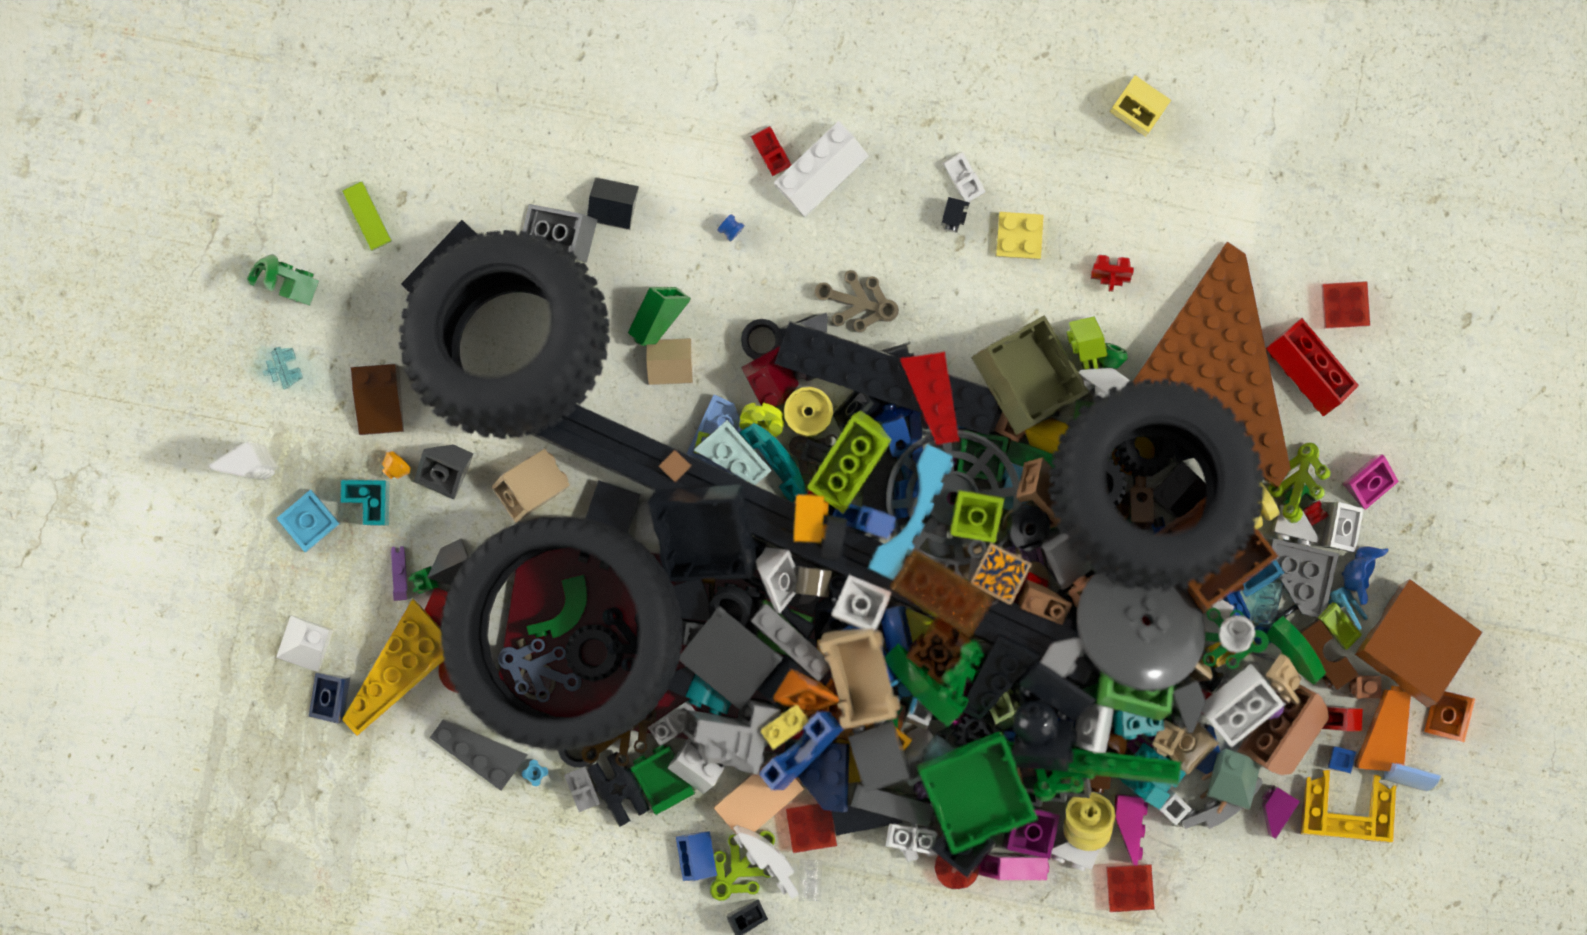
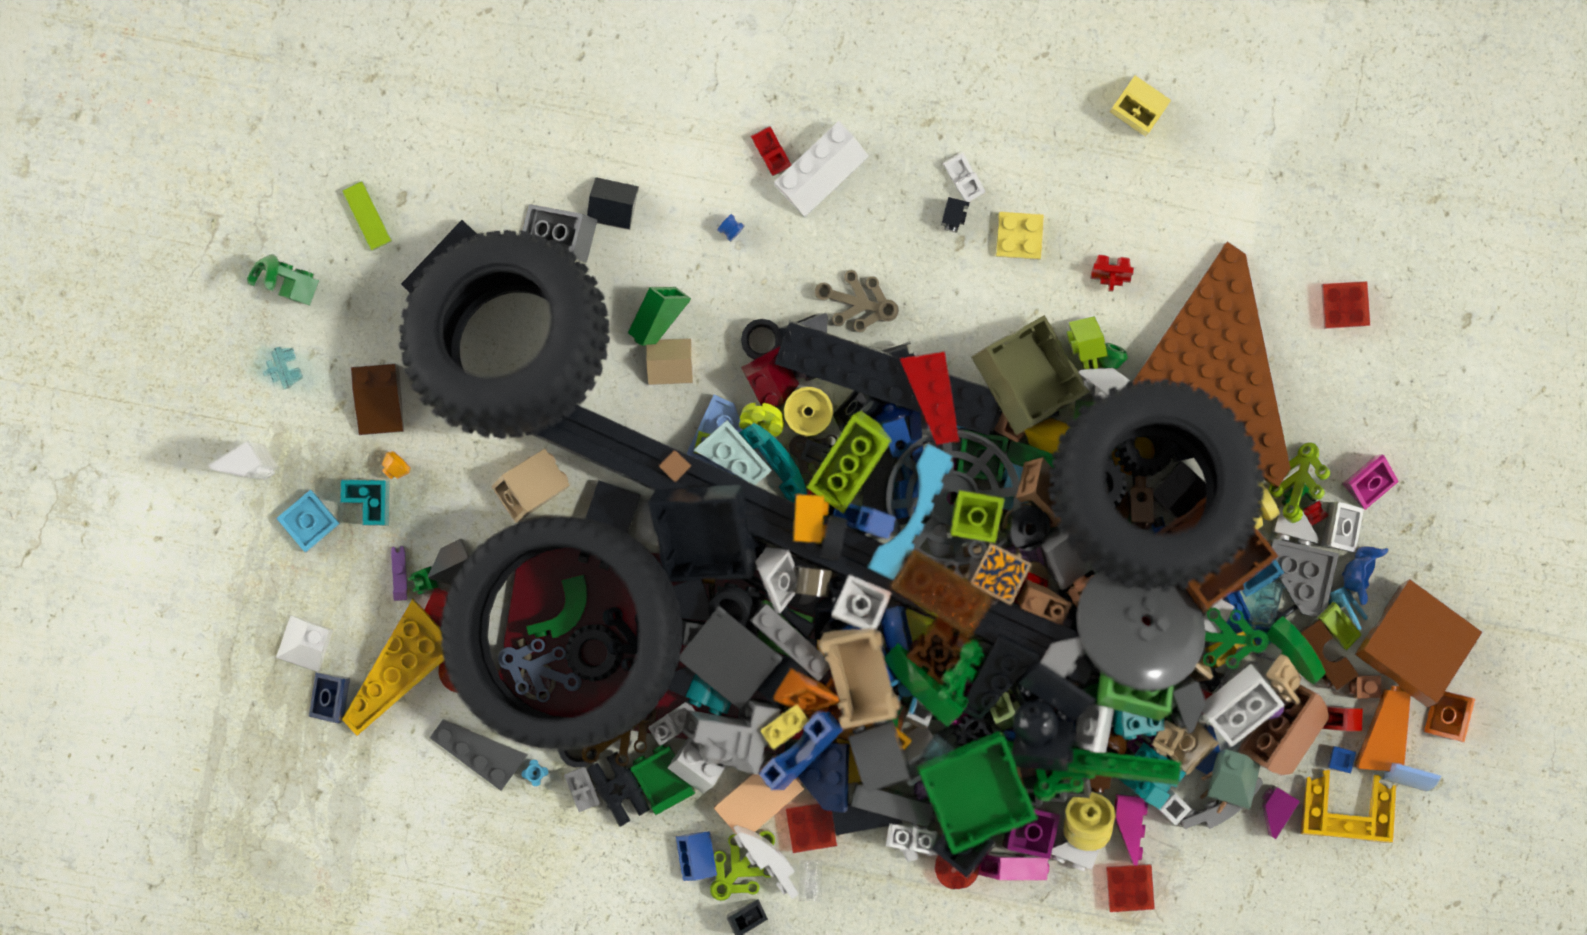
(443, 469): dark grey slope -> none
(1236, 633): white hair -> none
(1312, 367): red slope -> none

